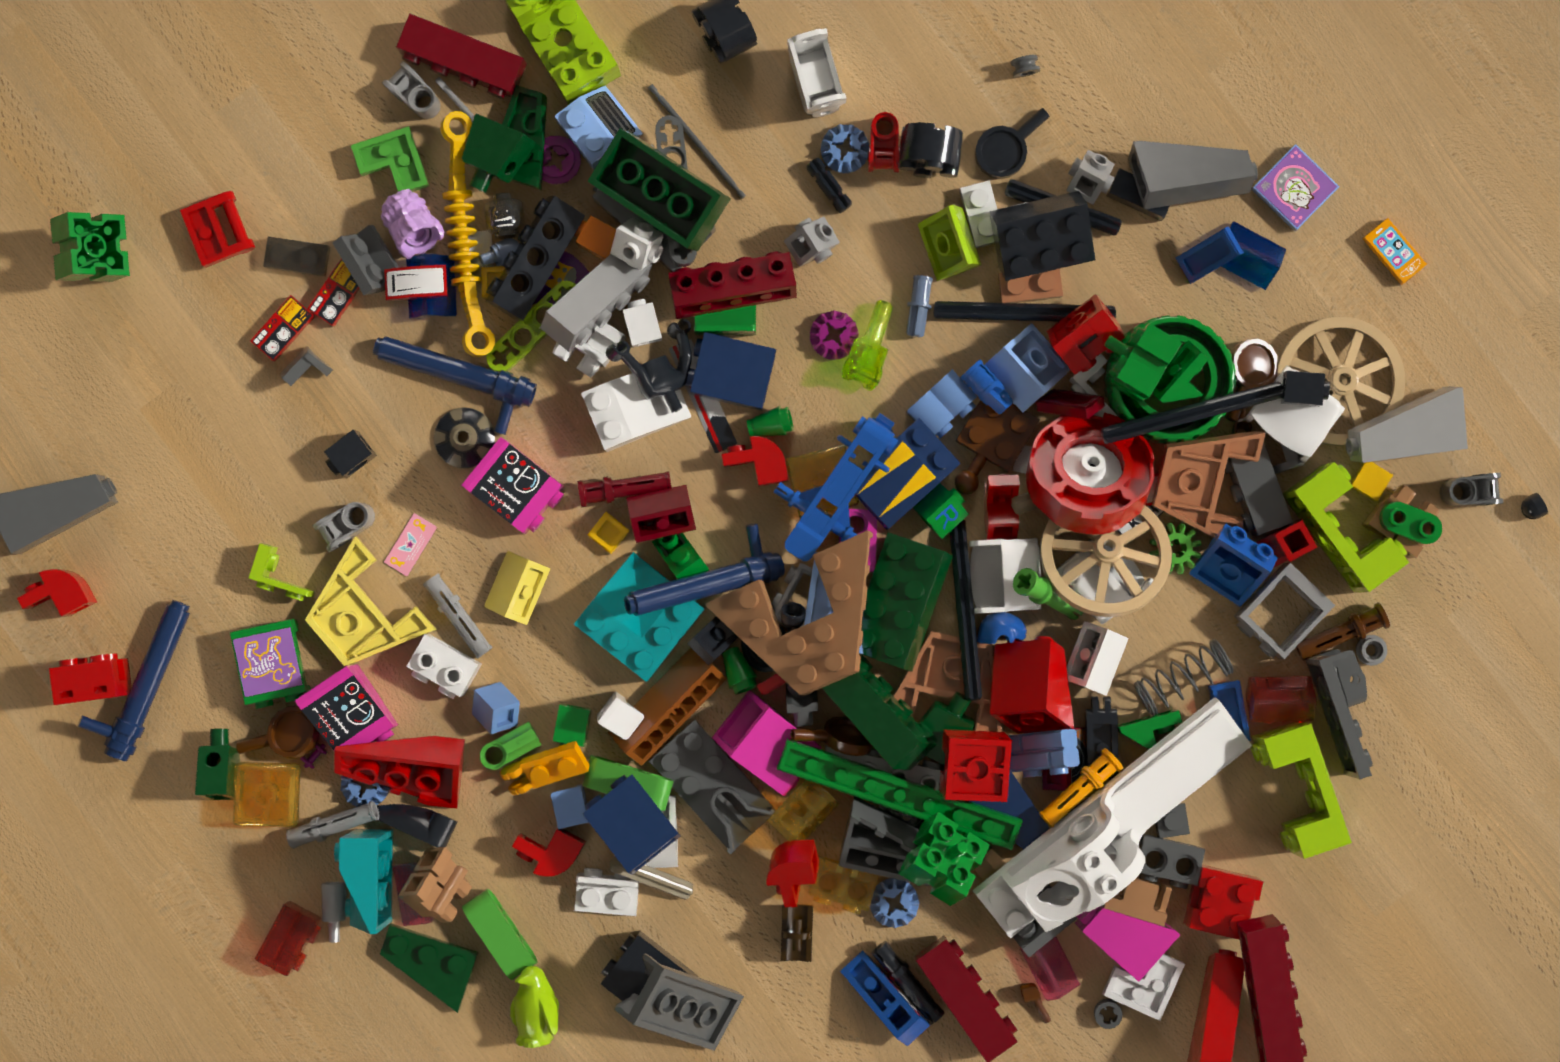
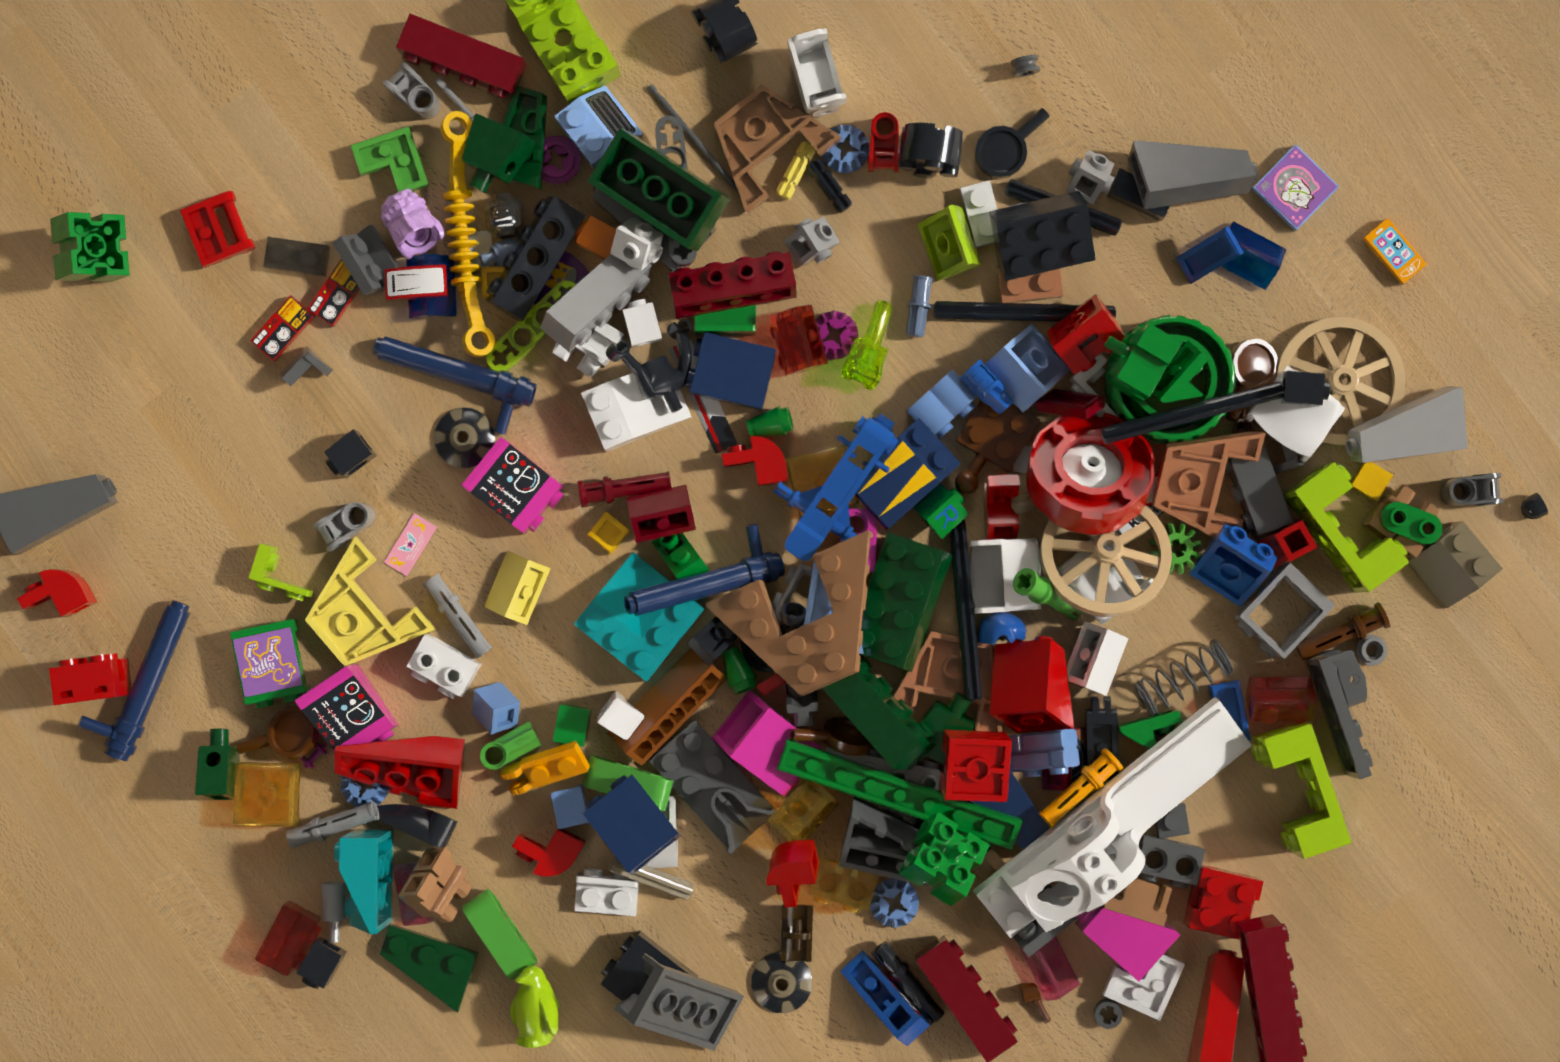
(321, 963): none -> black brick
(757, 130): none -> medium nougat wing
(764, 981): none -> dish
(795, 170): none -> light yellow axle
(798, 340): none -> clear red brick
(1455, 564): none -> dark tan slope

